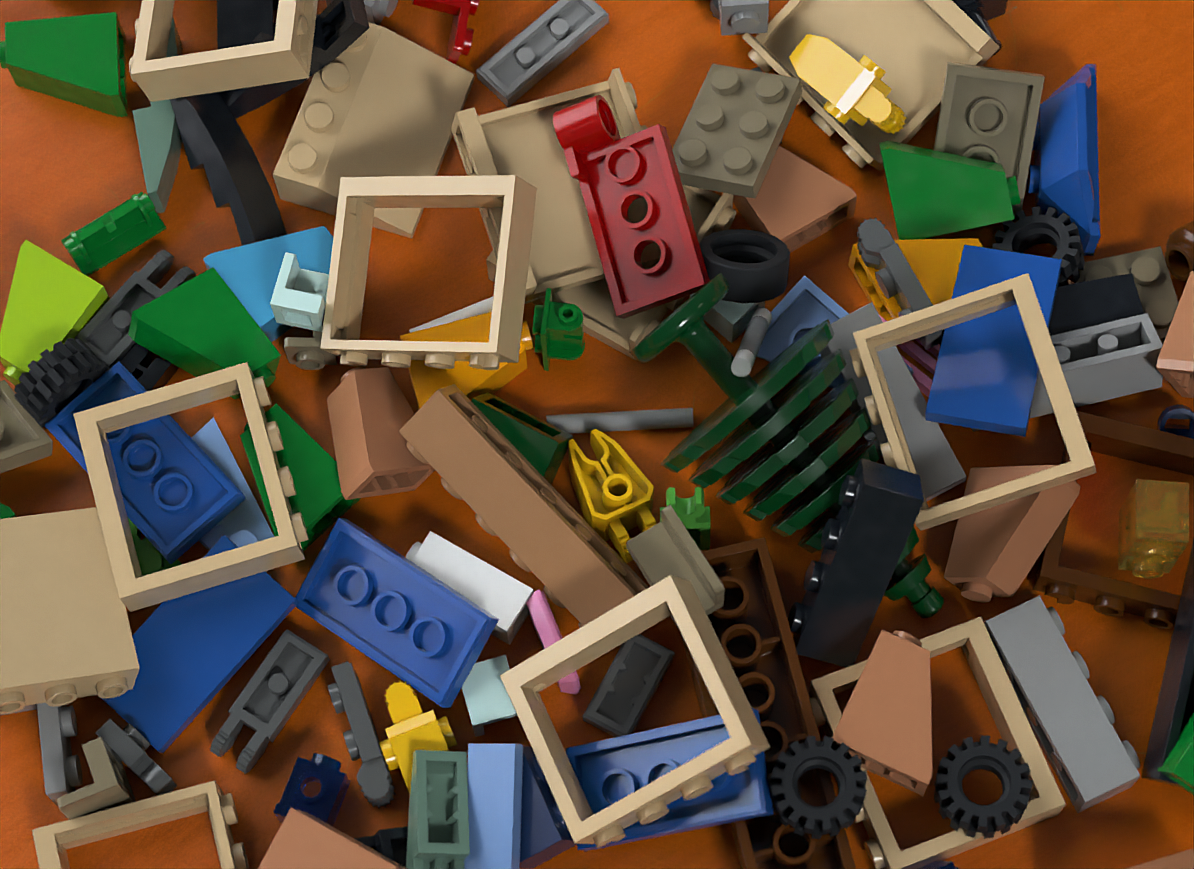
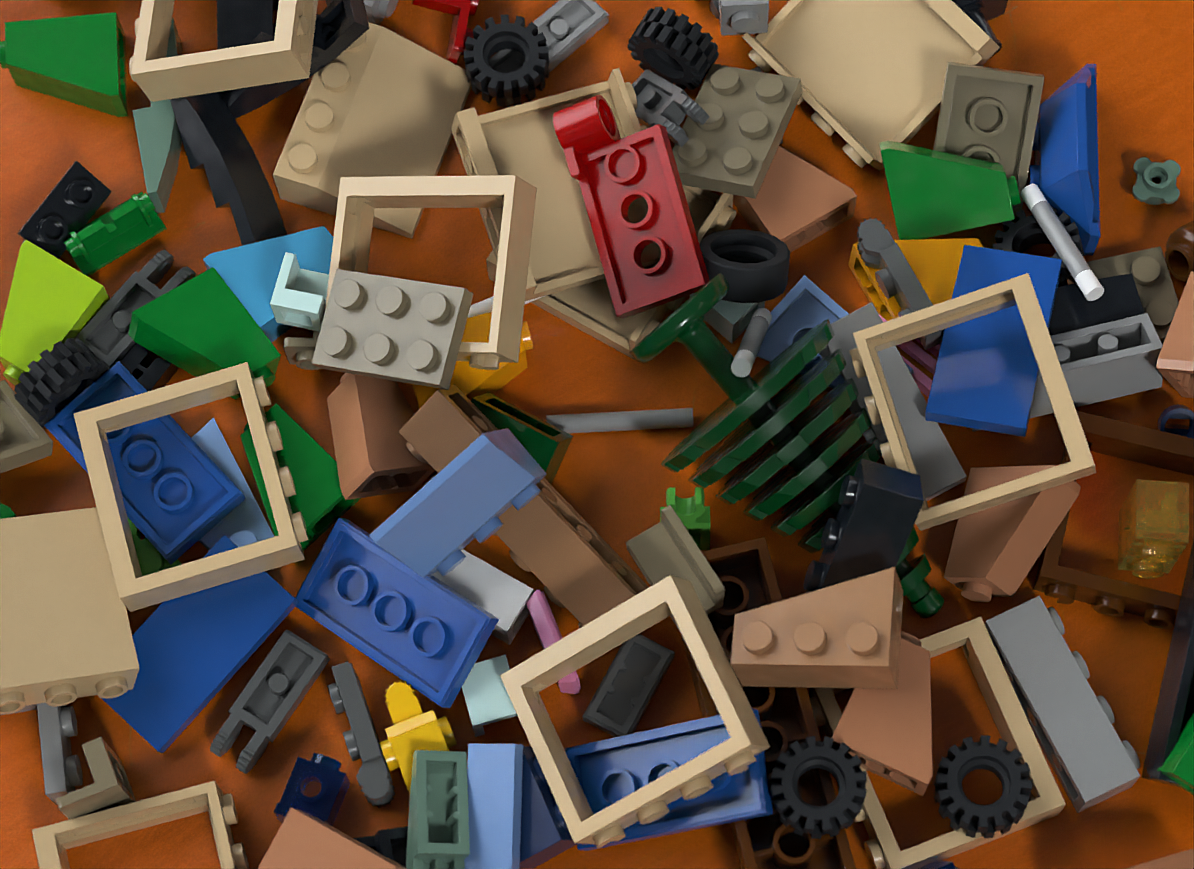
(65, 210): none -> black hinge
(130, 748): dark grey plate -> none
(392, 328): none -> plate
(461, 504): none -> medium blue slope
(502, 37): none -> black tyre
(558, 330): green hinge -> none
(611, 491): yellow hinge -> none
(665, 105): none -> dark grey hinge
(673, 48): none -> black tyre
(824, 637): none -> medium nougat wedge
(849, 86): yellow hinge -> none
(1062, 242): none -> light grey bar
(1150, 192): none -> sand green plate

